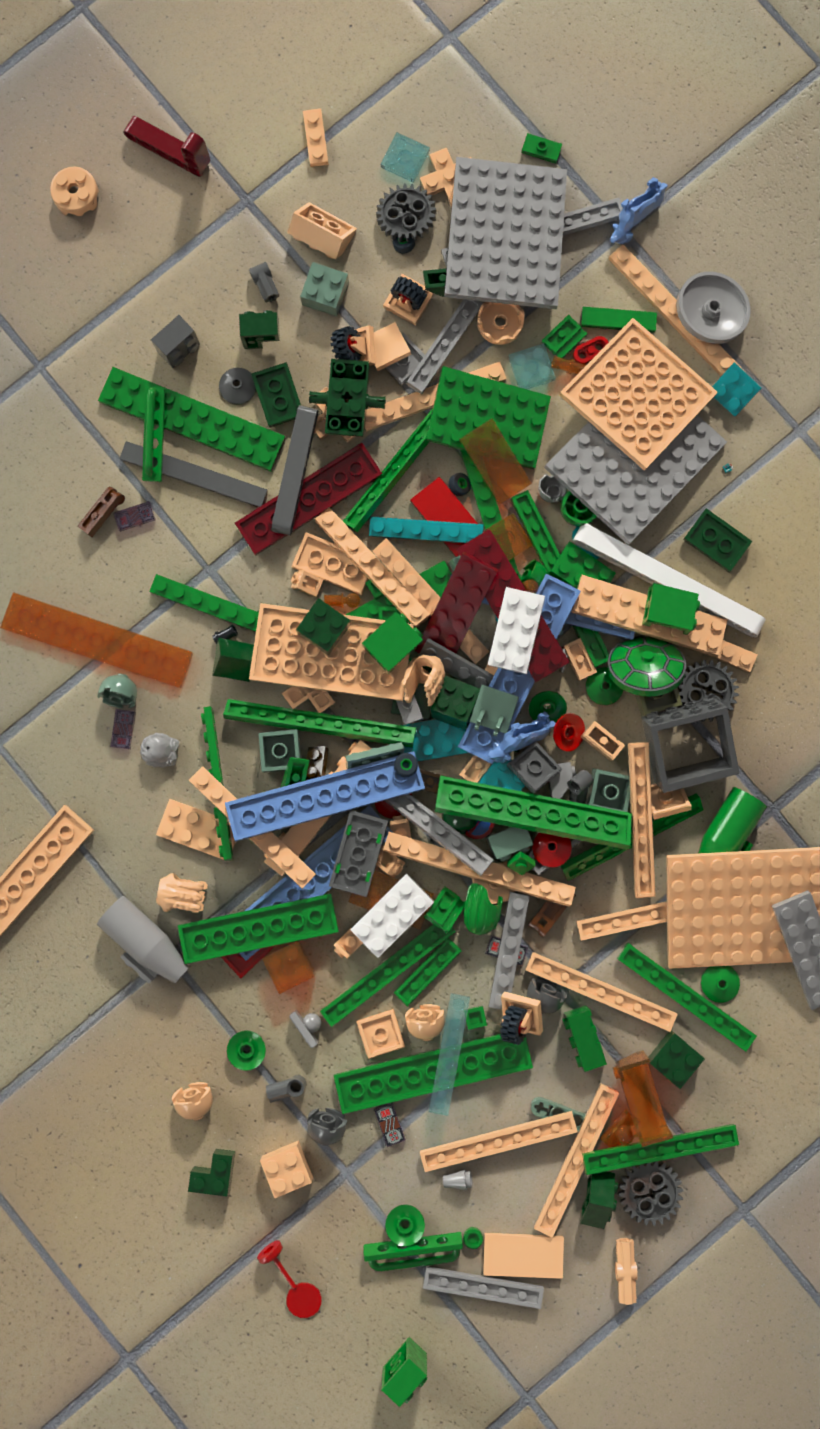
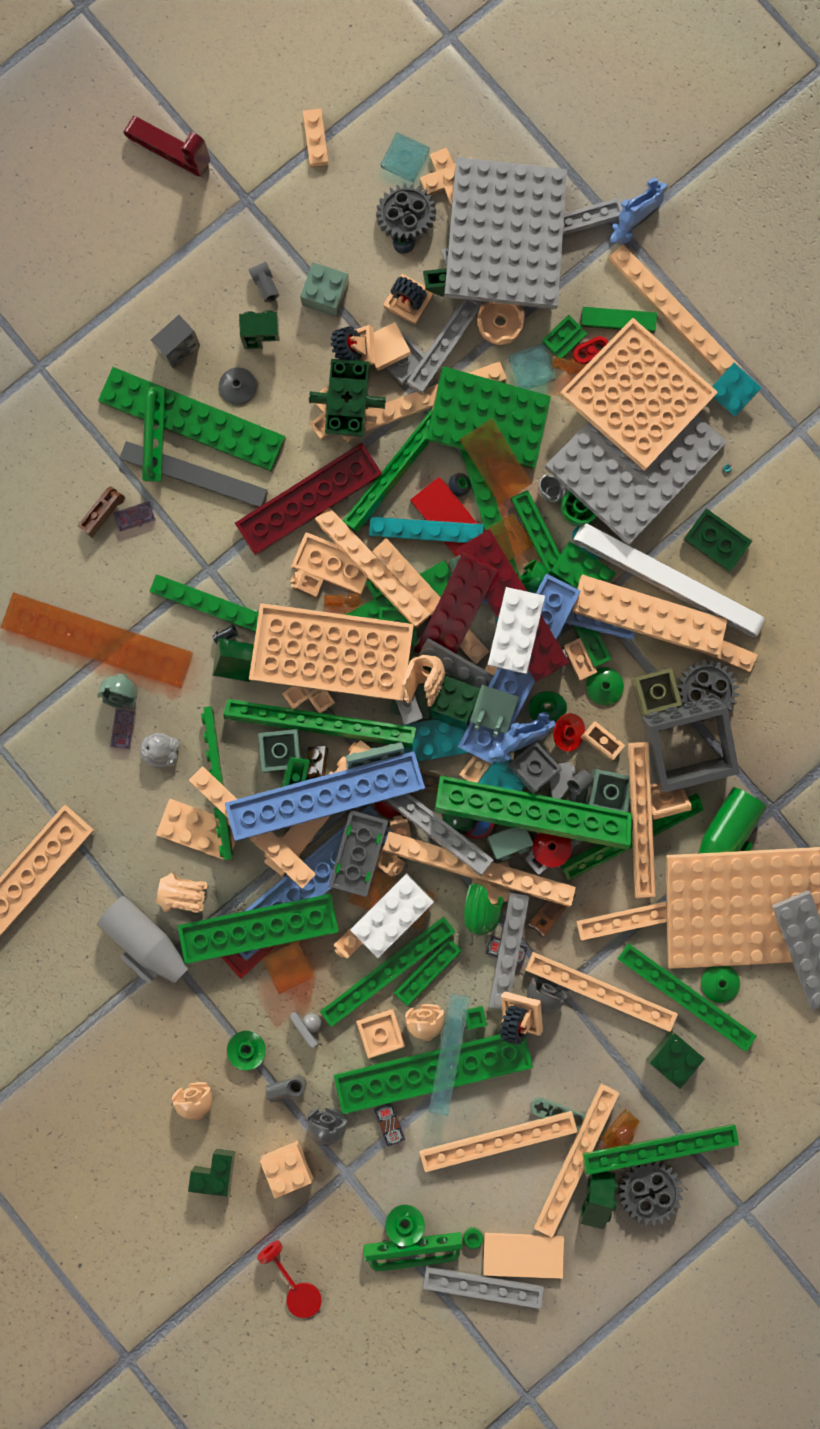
(79, 202): light nougat plate -> none
(277, 394): dark green plate -> none
(294, 470): dark grey beam -> none
(321, 230): light nougat slope -> none
(323, 626): dark green brick -> none
(392, 641): green panel -> none
(404, 1372): green brick -> none
(405, 772): black wheel -> none
(445, 909): green plate -> none
(458, 1180): light grey cone -> none
(521, 863): green plate -> none
(531, 585): clear orange hinge -> none
(541, 148): green plate -> none
(584, 1038): green wedge -> none
(626, 1271): light nougat piece -> none
(642, 1099): clear orange windscreen -> none
(646, 666): green dish -> none
(671, 608): green panel -> none
(713, 307): light grey dish -> none

